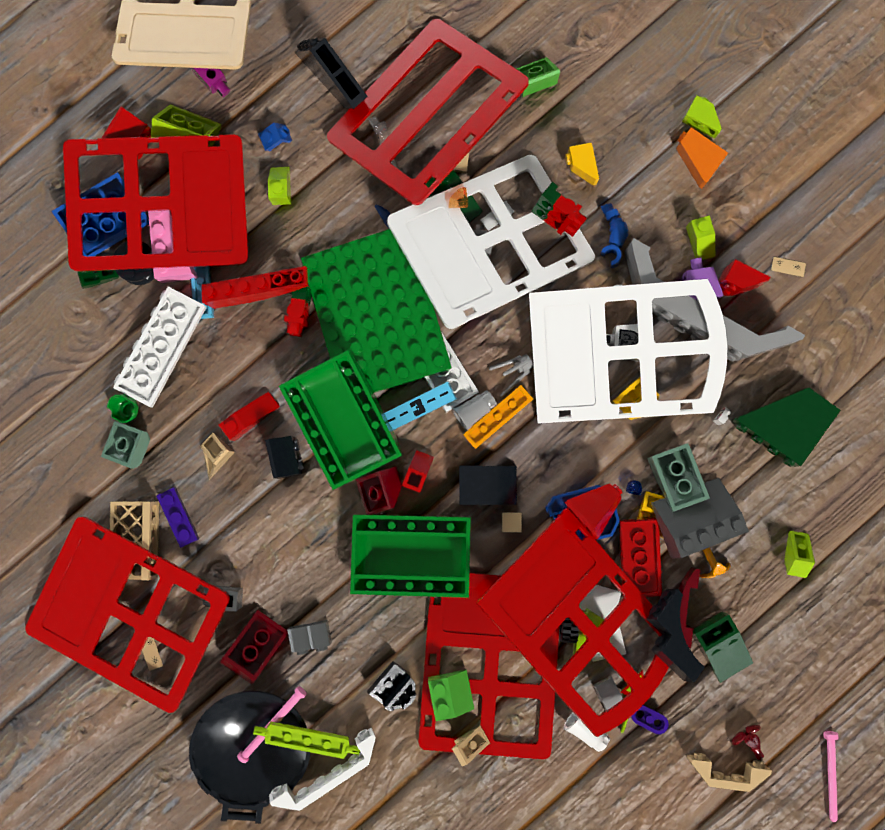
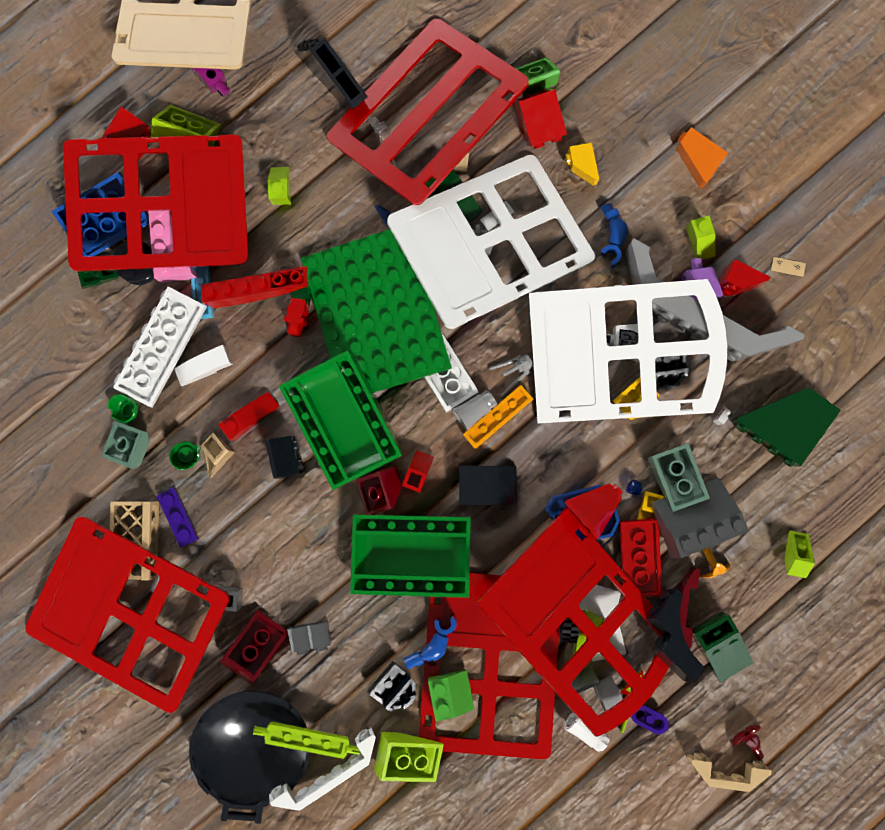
(151, 654): tan sticker -> none
(184, 455): none -> green hair
(203, 365): none -> white slope
(243, 756): bright pink bar -> none
(274, 135): blue bracket -> none
(407, 758): none -> lime slope
(420, 405): medium azure tile -> none
(435, 648): none -> blue piece
(459, 199): clear orange tile -> none
(470, 745): tan slope -> none
(511, 522): tan tile -> none
(540, 118): none -> red slope
(559, 211): red hips -> none
(585, 680): none -> dark grey slope
(670, 371): none -> black slope
(703, 117): lime slope -> none
(832, 782): bright pink bar -> none

